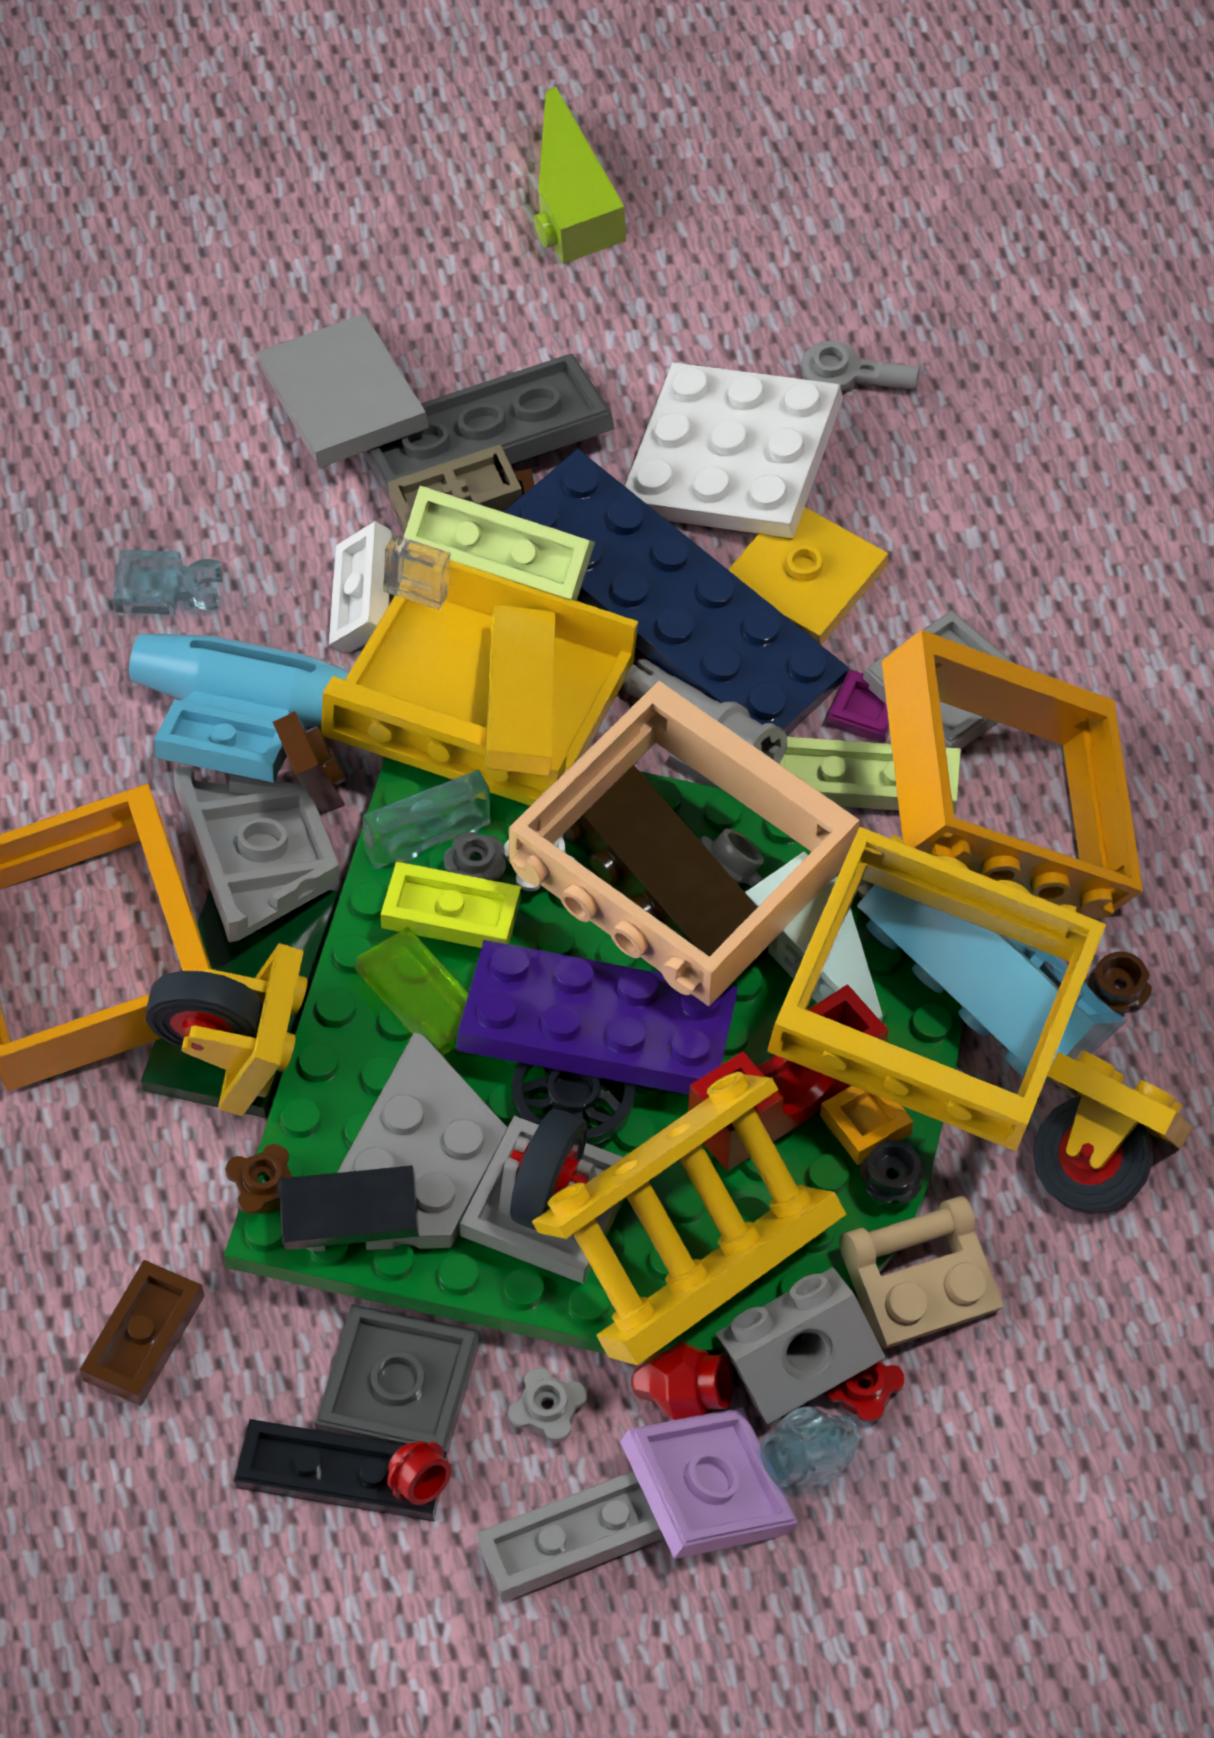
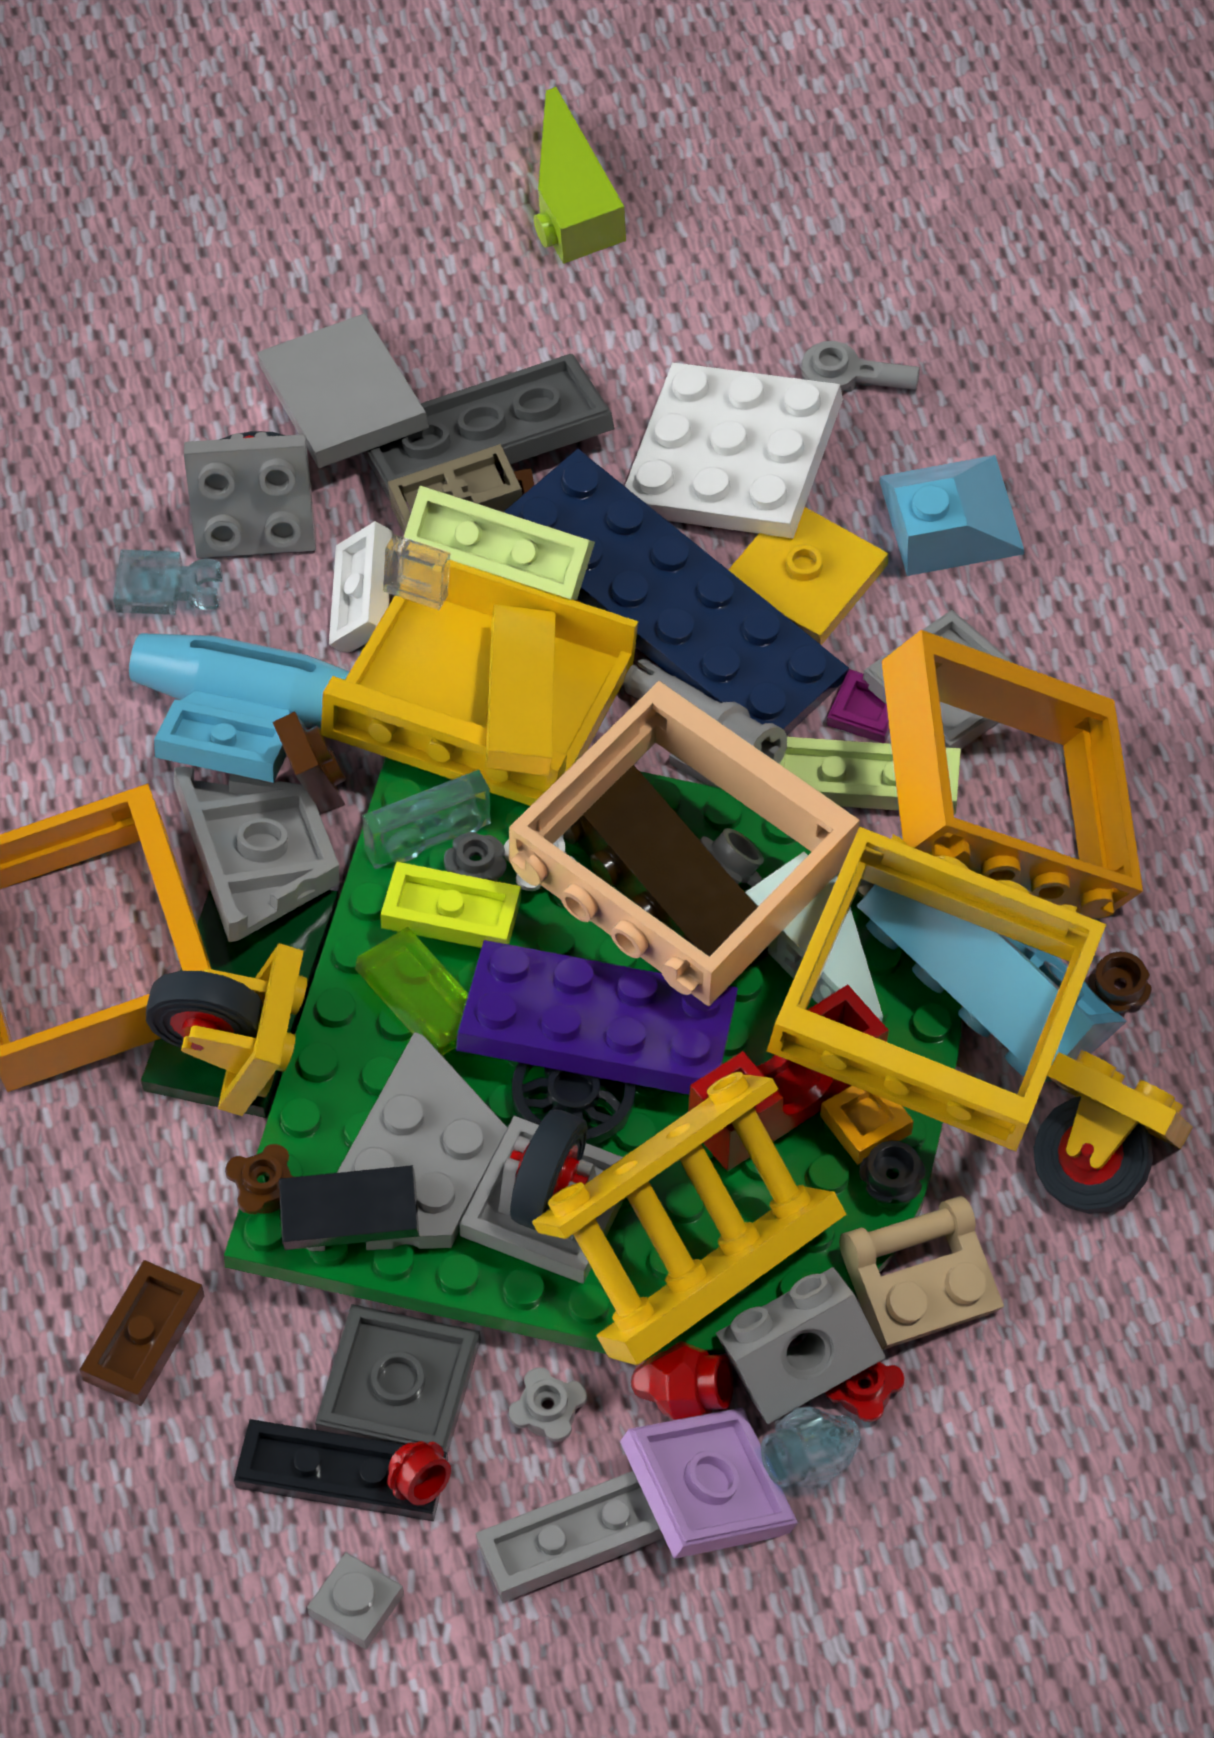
(250, 494): none -> light grey plate
(355, 1600): none -> light grey plate
(951, 515): none -> medium azure slope

